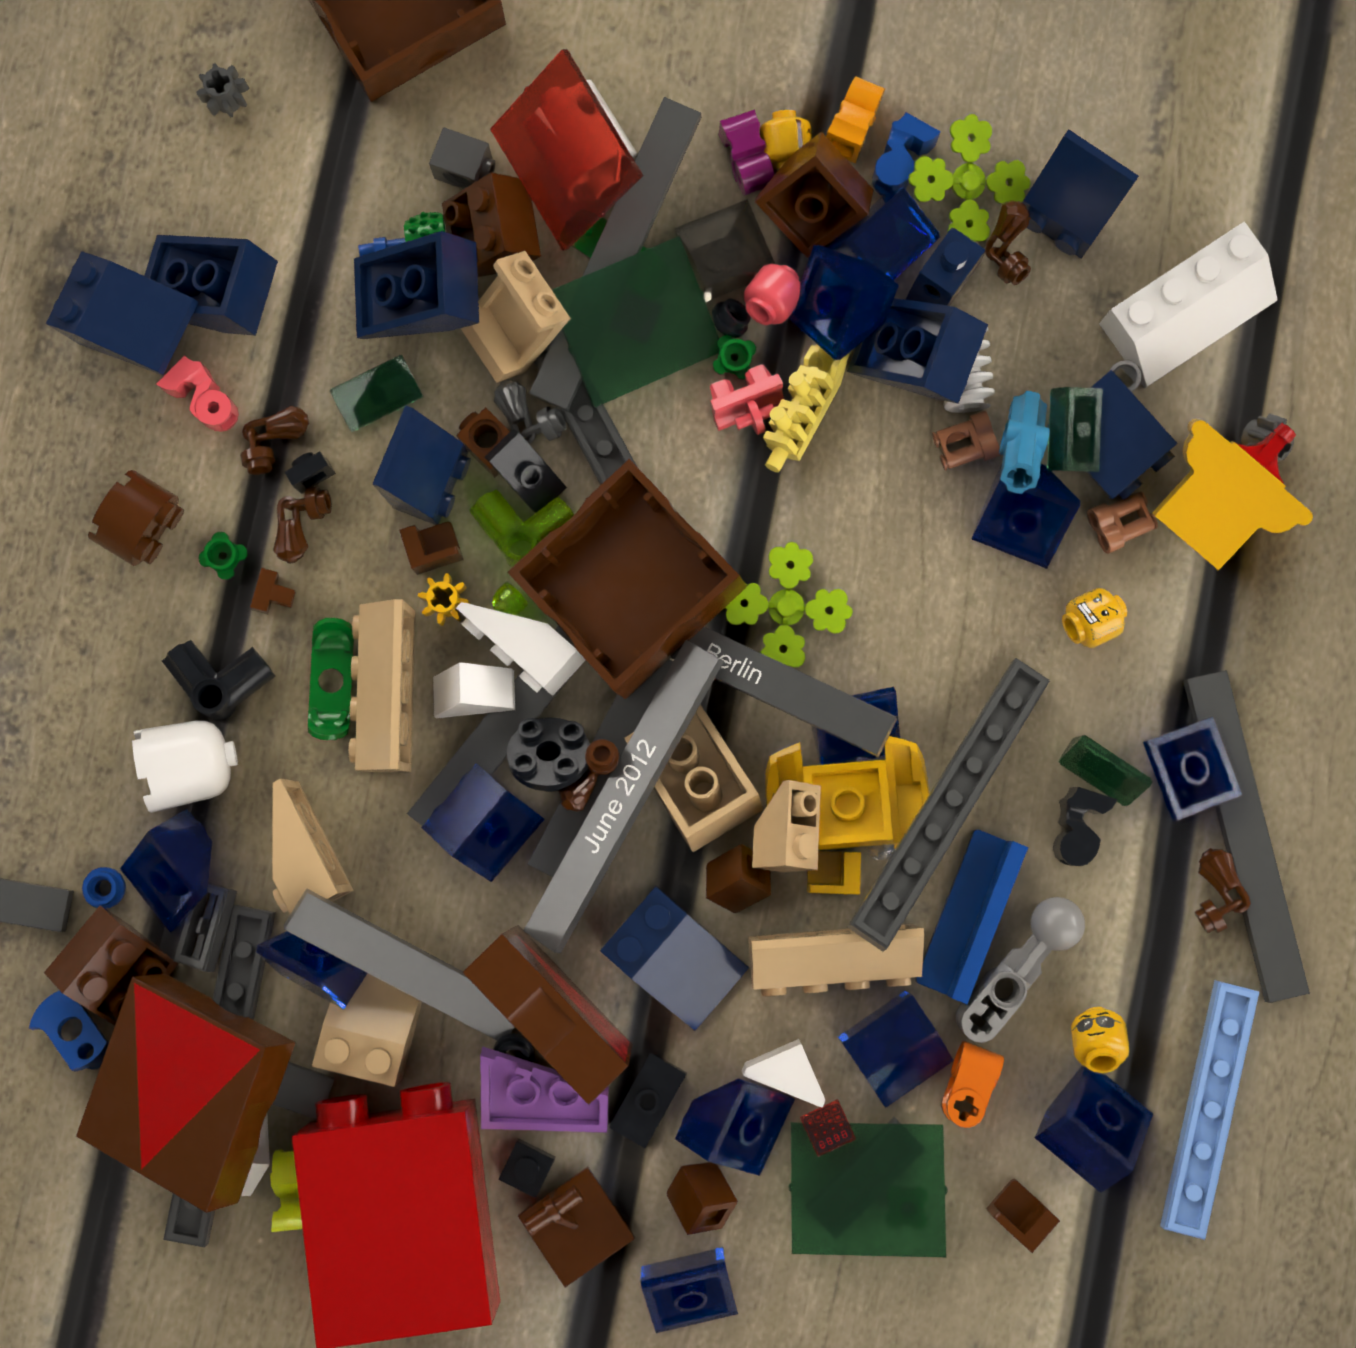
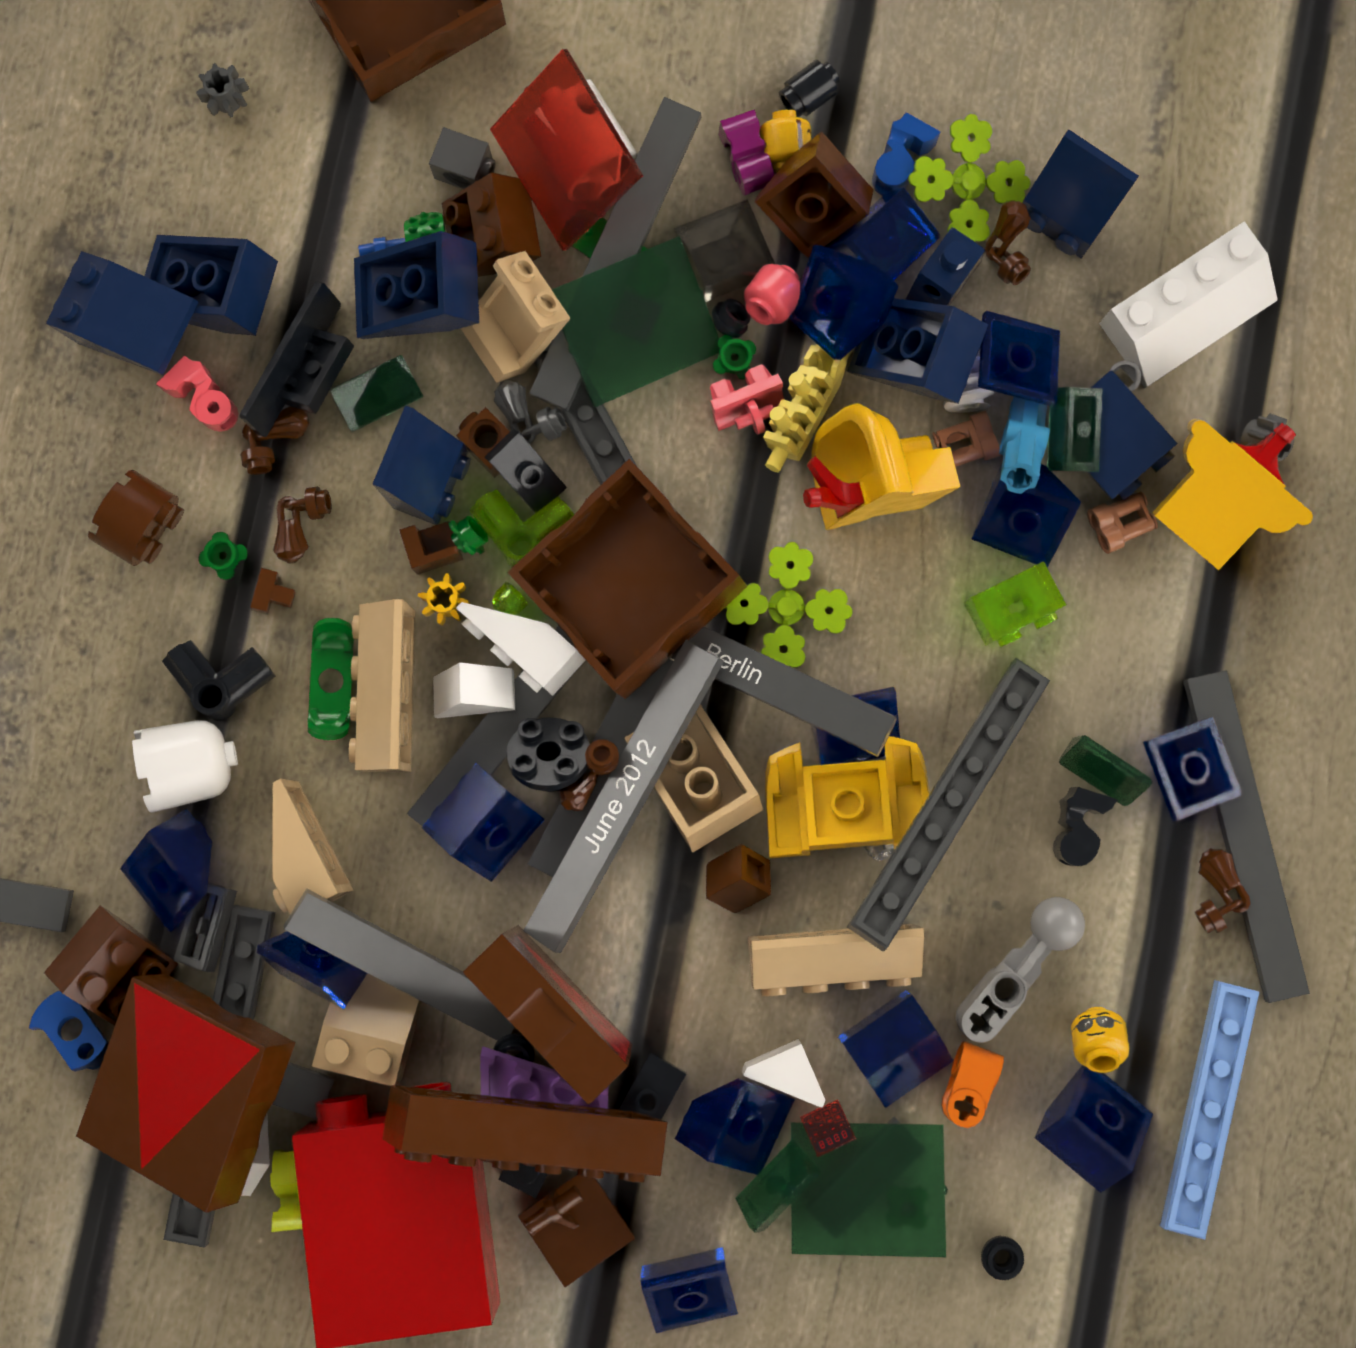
(92, 883): blue plate -> none
(301, 365): none -> black bracket
(309, 471): black plate -> none
(468, 535): none -> green plate
(524, 1132): none -> reddish brown brick
(674, 958): slope -> none
(701, 1197): reddish brown panel -> none
(776, 1187): none -> clear green slope
(789, 829): tan slope -> none
(810, 88): none -> black brick
(836, 873): yellow panel -> none
(854, 117): light orange leg -> none
(870, 472): none -> yellow piece
(971, 915): blue panel -> none
(1011, 1267): none -> black plate
(1019, 359): none -> clear blue slope
(1022, 1215): reddish brown panel -> none
(1032, 588): none -> clear neon green brick
(1094, 618): yellow head -> none

